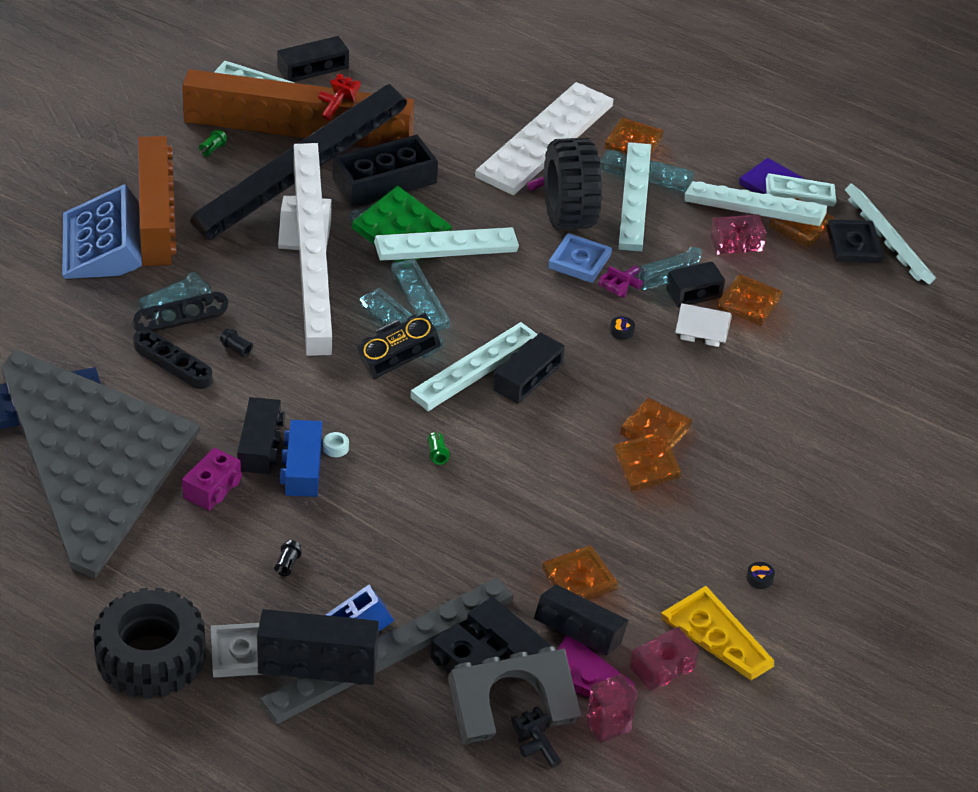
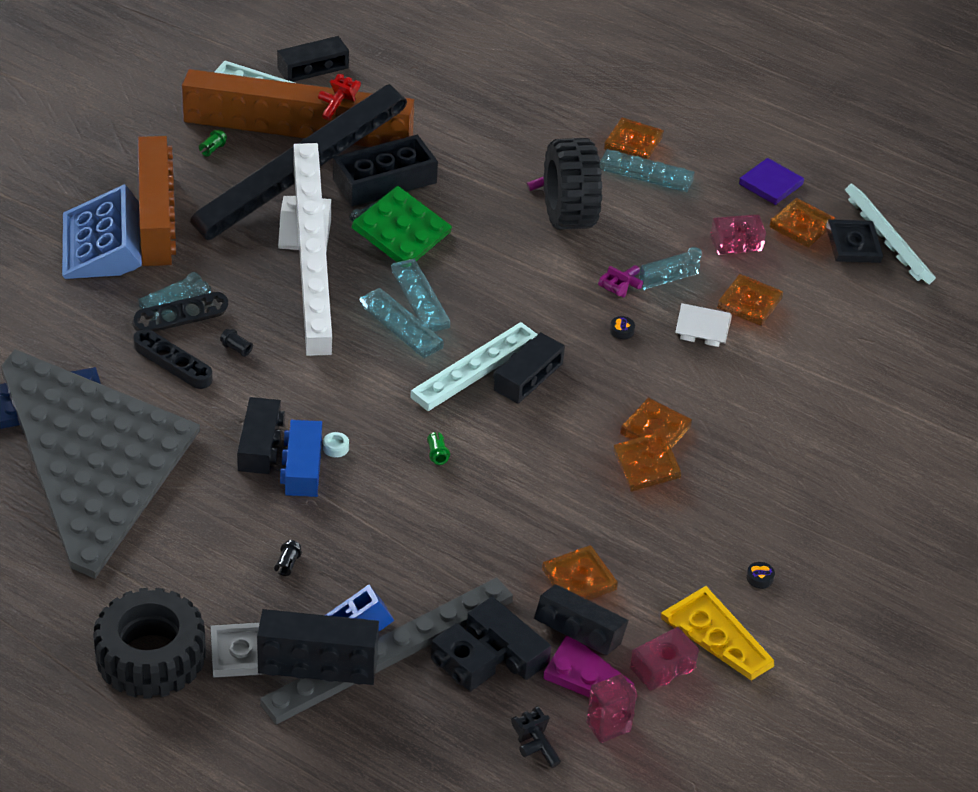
(212, 479): magenta brick -> none
(398, 344): black piece -> none
(446, 243): light aqua plate -> none
(525, 153): white plate -> none
(544, 671): dark grey arch -> none
(580, 258): medium blue plate -> none
(635, 197): light aqua plate -> none
(695, 284): black brick -> none
(756, 203): light aqua plate -> none
(802, 189): light aqua tile -> none

